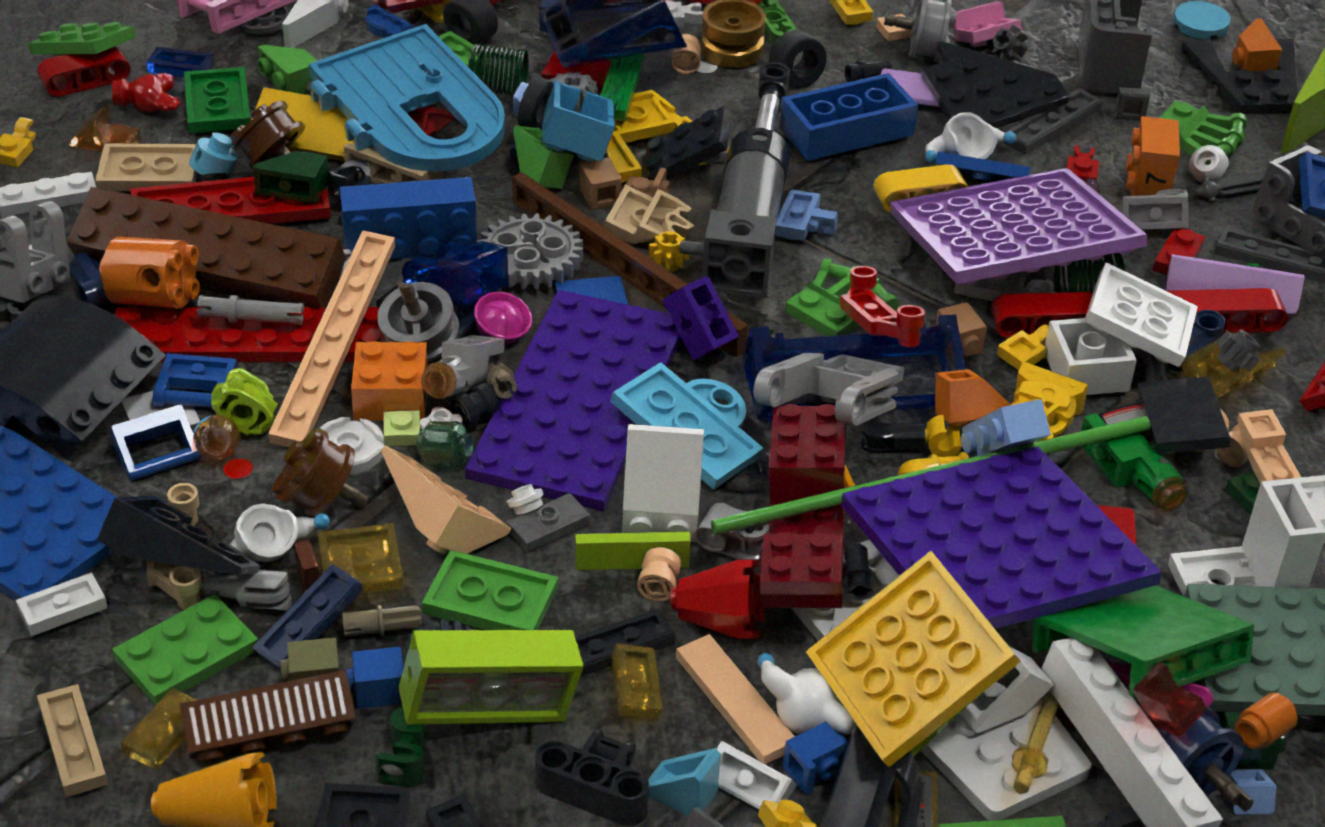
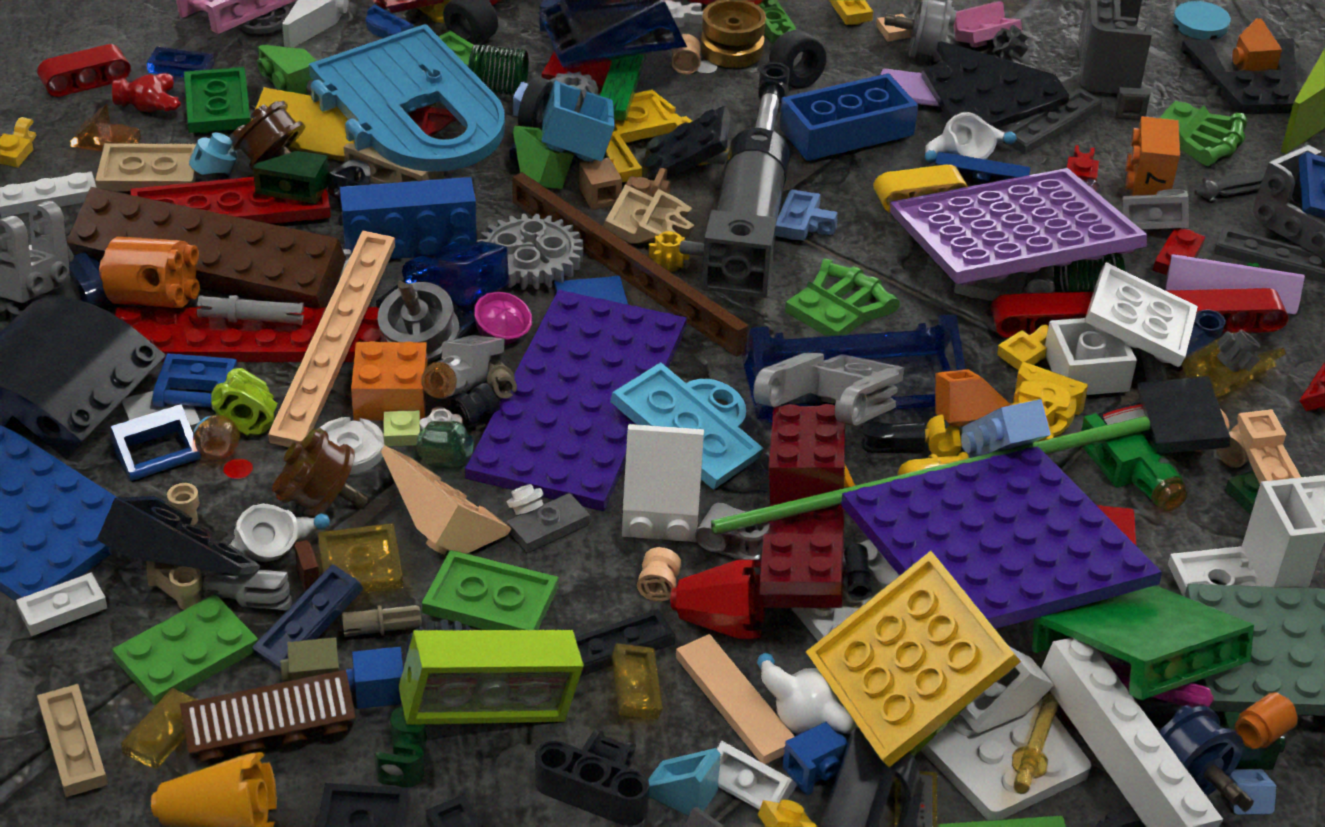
(81, 40): bright green plate -> none
(626, 549): lime tile -> none
(700, 317): dark purple brick -> none
(864, 69): black pin -> none
(876, 315): red plate -> none
(970, 326): medium nougat brick -> none
(1166, 703): clear red panel -> none
(1217, 167): white plate -> none

